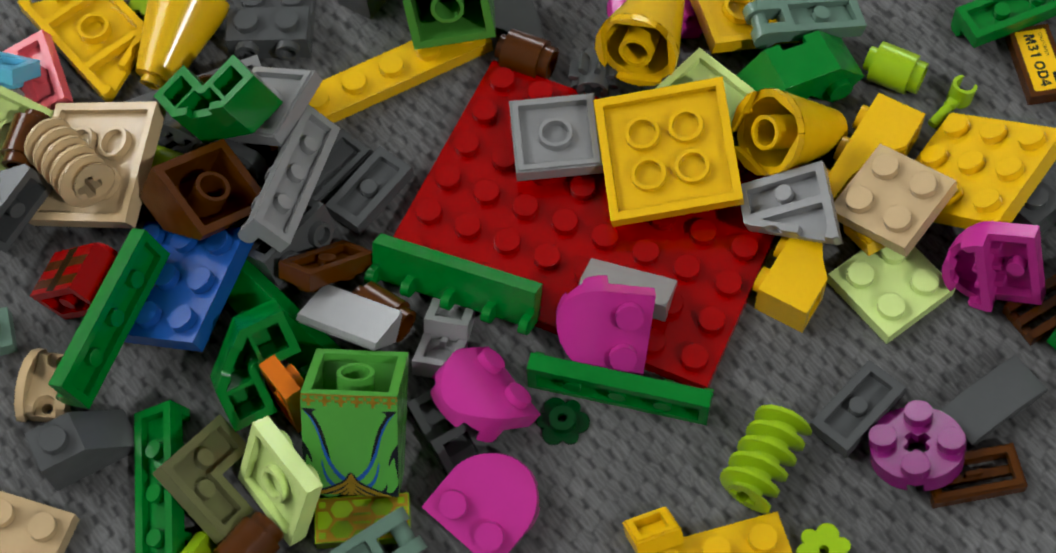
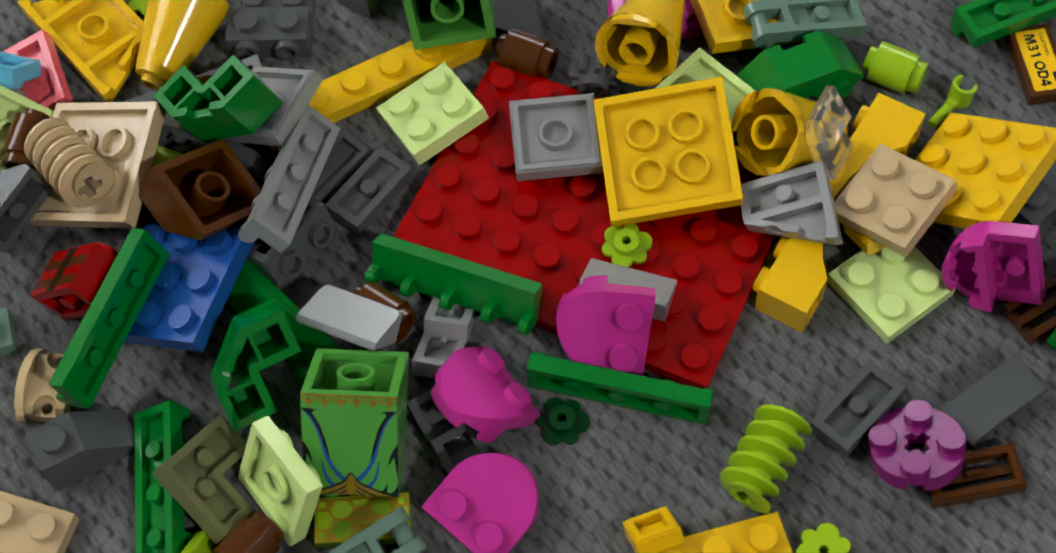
(284, 387): orange plate -> none
(325, 265): reddish brown plate -> none
(432, 113): none -> yellowish green plate
(630, 253): none -> lime plant
(826, 132): none -> clear slope

